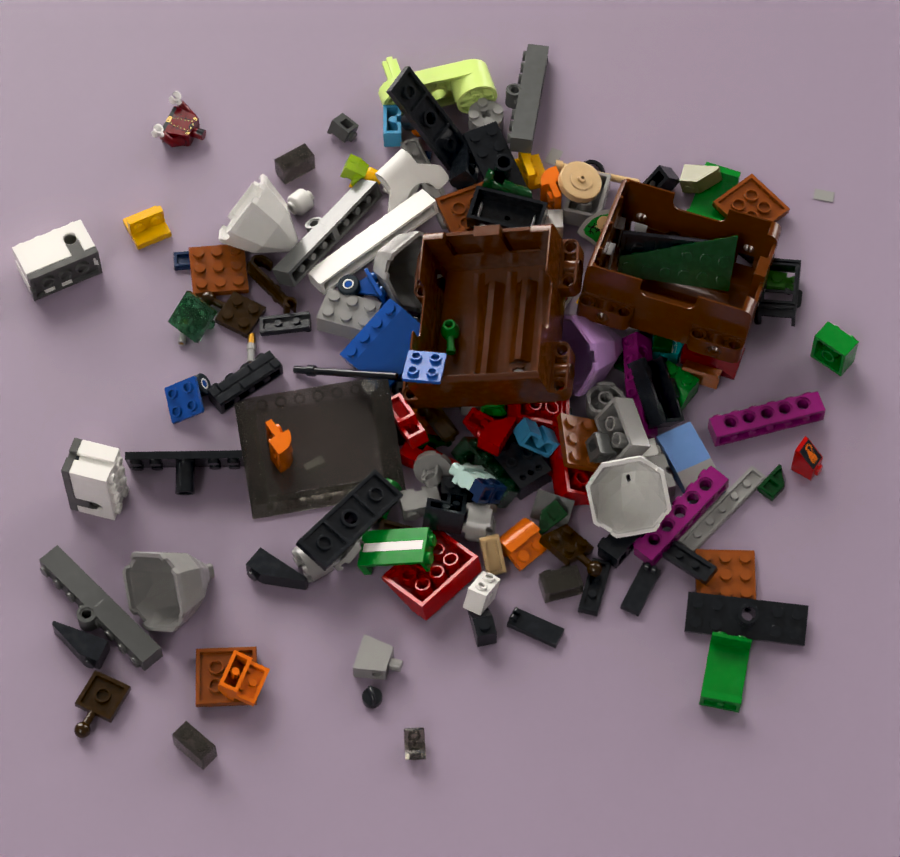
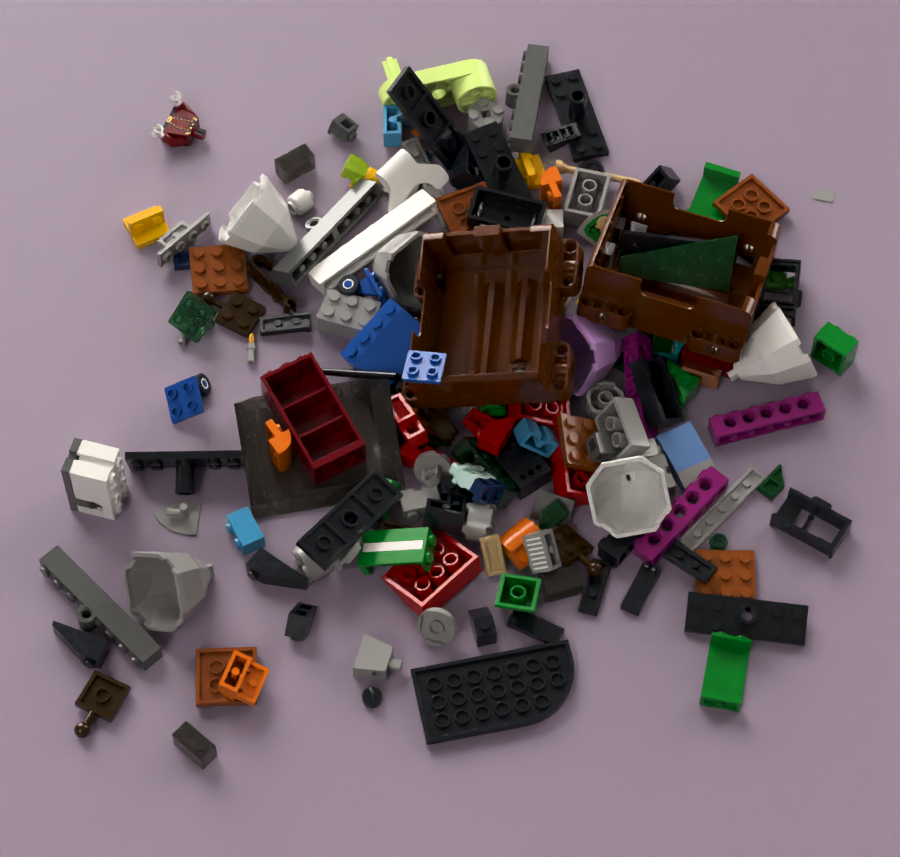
(57, 259): piece -> none
(179, 237): none -> light grey bracket
(180, 517): none -> light grey shield
(245, 381): black brick -> none
(245, 530): none -> dark azure brick
(300, 621): none -> black slope
(315, 417): none -> dark red container
(414, 743): clear smoke bracket -> none
(436, 626): none -> light grey tile
(450, 335): green bar -> none
(481, 593): white brick -> none
(492, 691): none -> black plate
(507, 186): dark green piece -> none
(518, 593): none -> green slope
(542, 551): none -> light grey brick
(556, 144): none -> black slope
(574, 105): none -> black plate
(579, 182): tan wheel -> none
(699, 178): olive slope -> none
(718, 537): none -> clear green plate
(772, 352): none -> white piece
(807, 460): red slope -> none
(816, 507): none -> black piece

